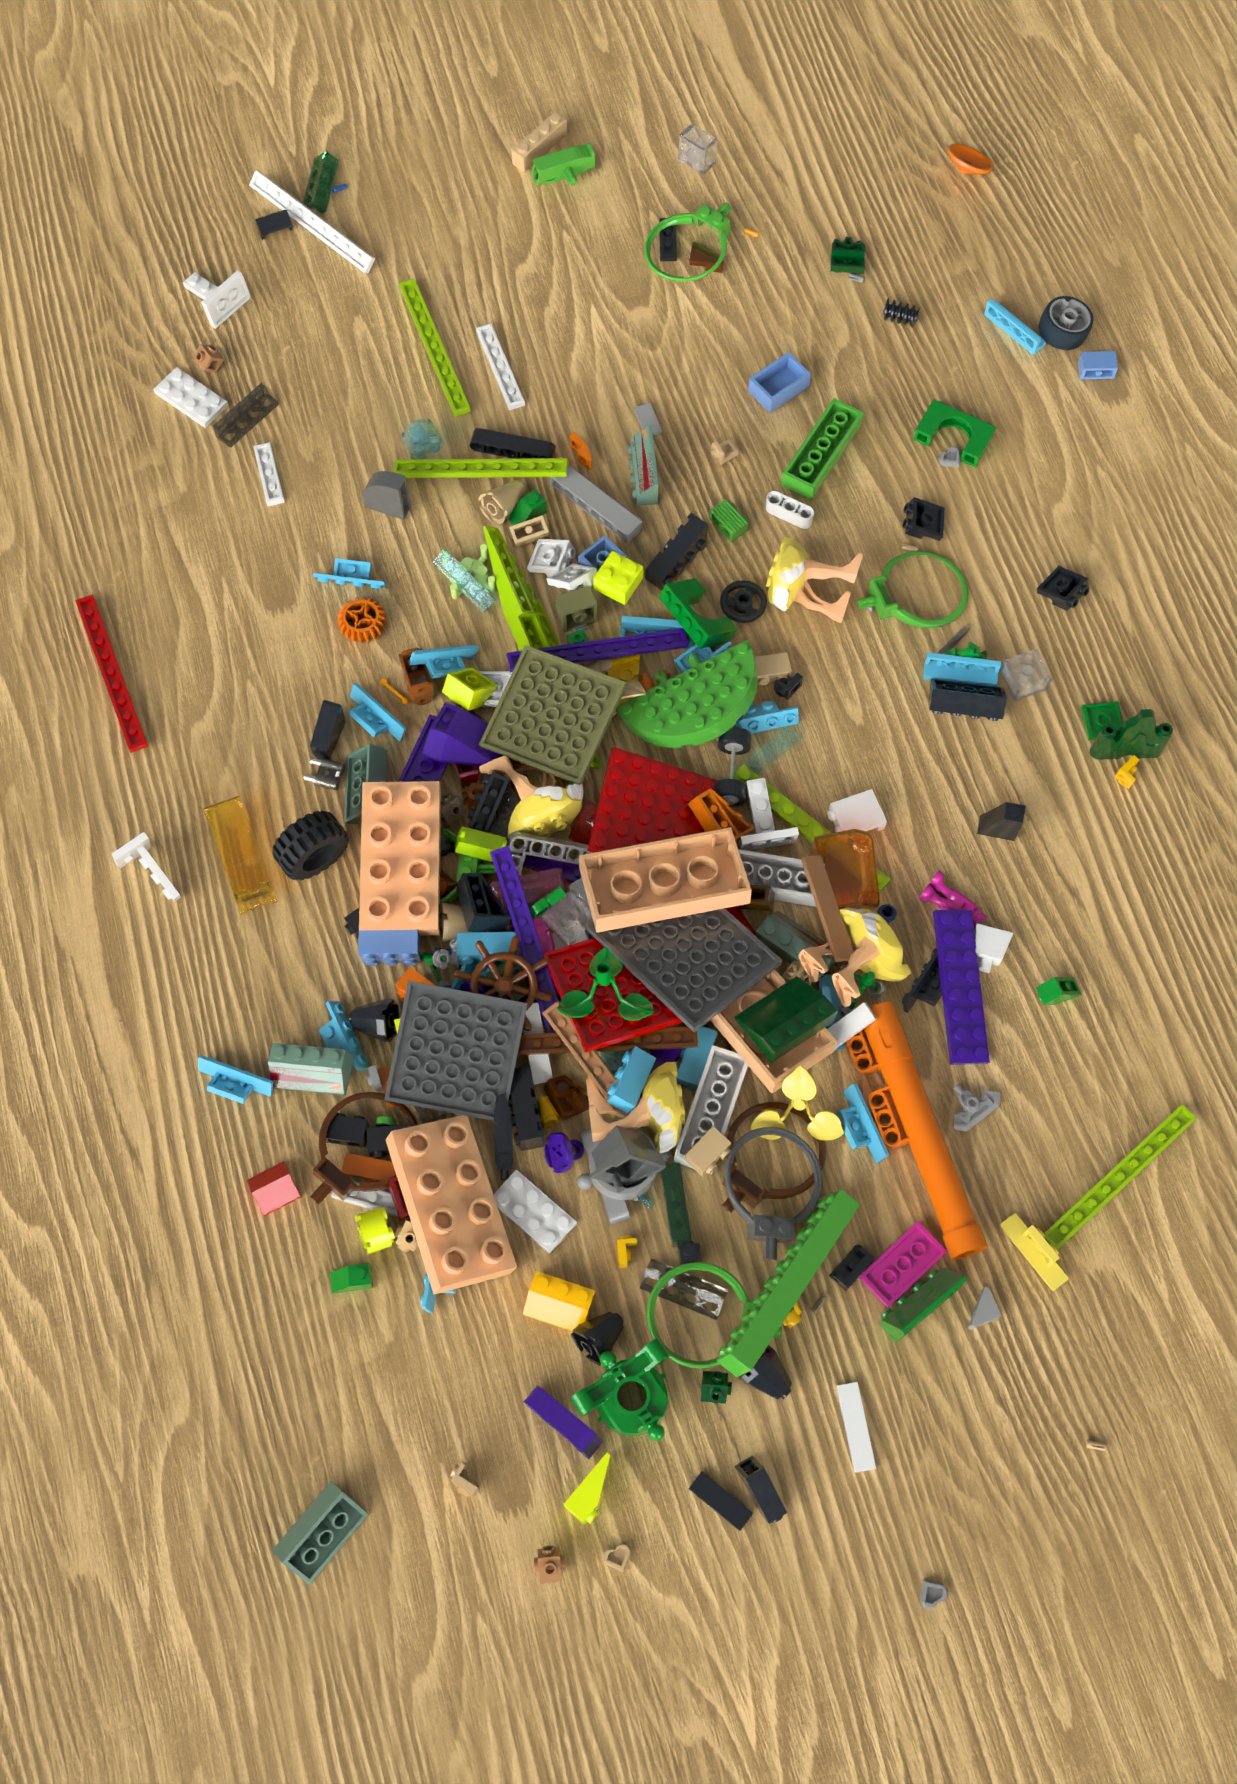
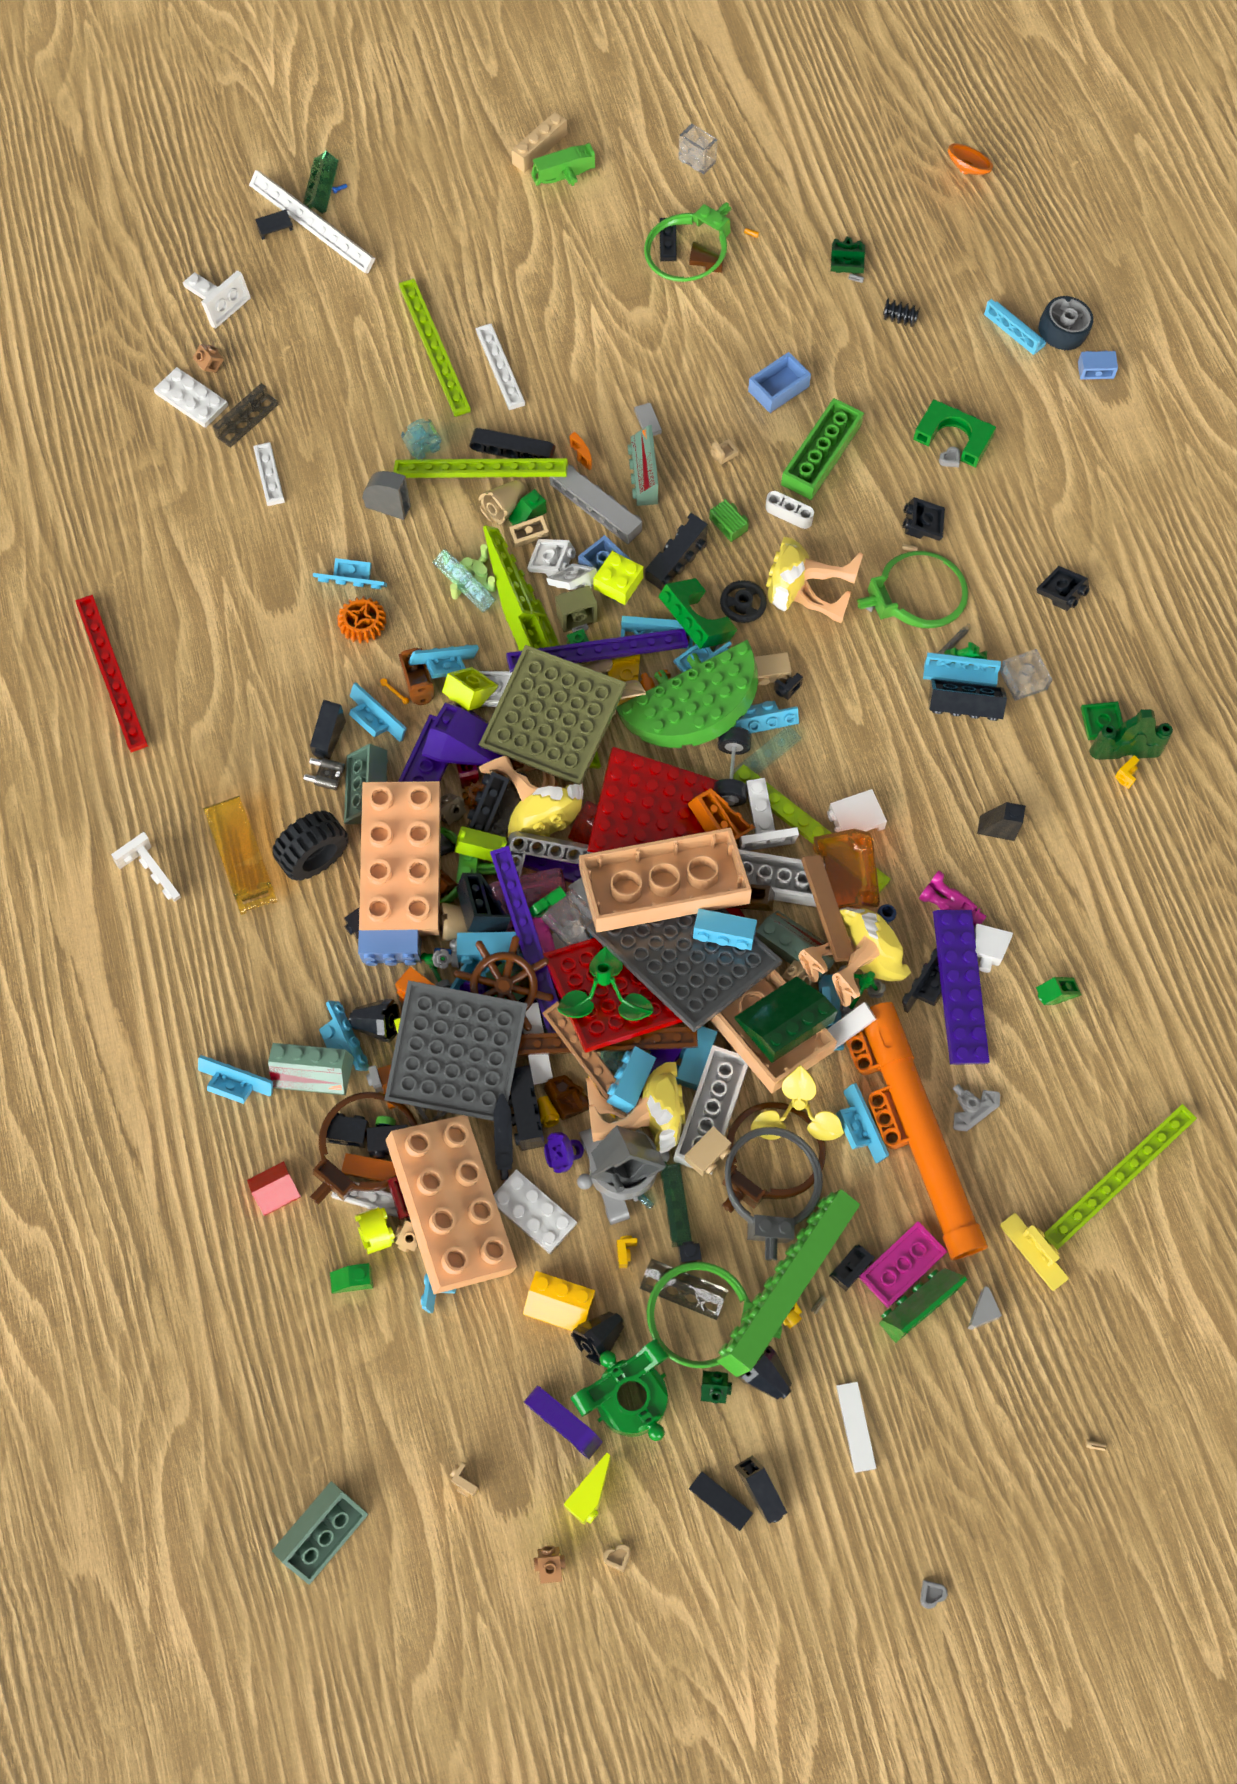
(724, 929): none -> medium azure brick

